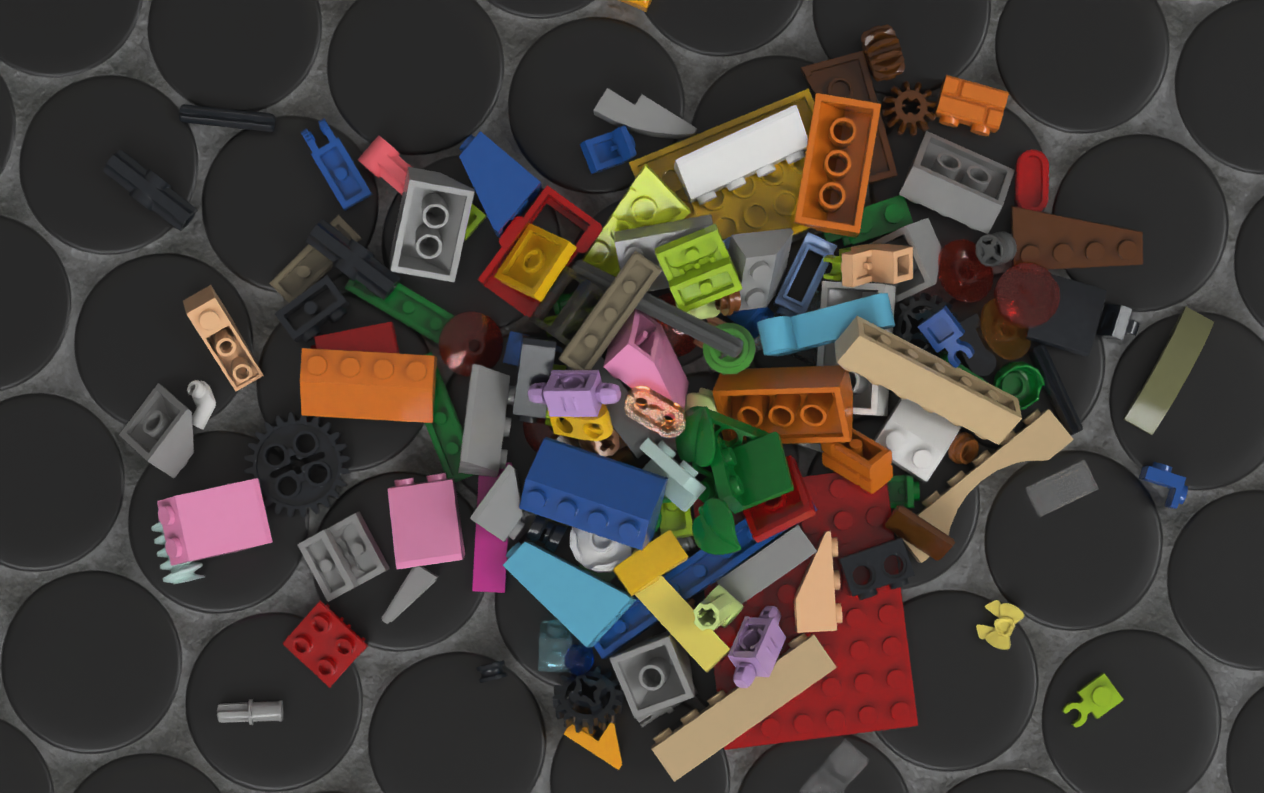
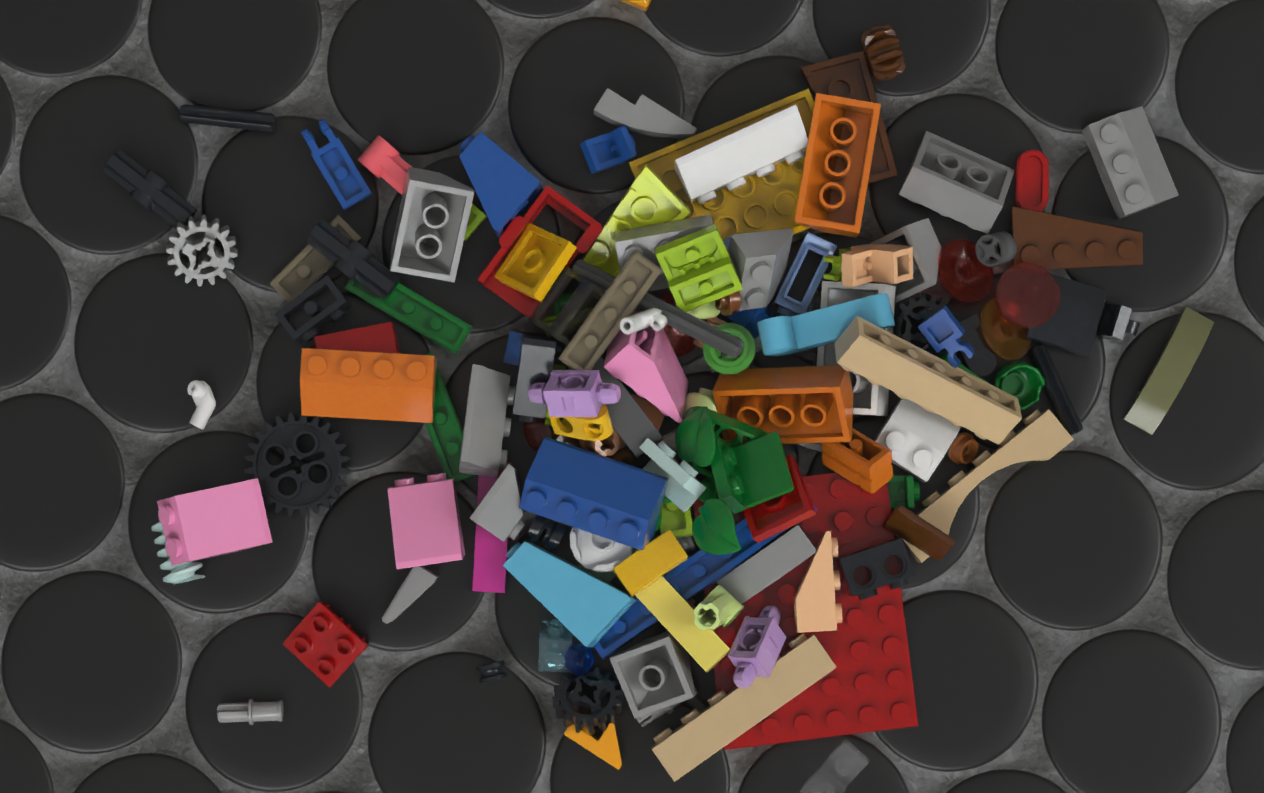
(162, 431): light grey slope -> none
(212, 257): none -> light grey gear
(222, 337): light nougat slope -> none
(343, 556): light grey slope -> none
(456, 337): clear red dish -> none
(642, 320): none -> white arm
(653, 412): clear orange plate -> none
(877, 221): green hinge -> none
(909, 120): reddish brown gear -> none
(970, 105): orange brick -> none
(1000, 634): light yellow piece -> none
(1061, 488): clear tile -> none
(1097, 697): lime plate -> none
(1129, 162): none -> light grey slope
(1161, 475): blue bracket -> none

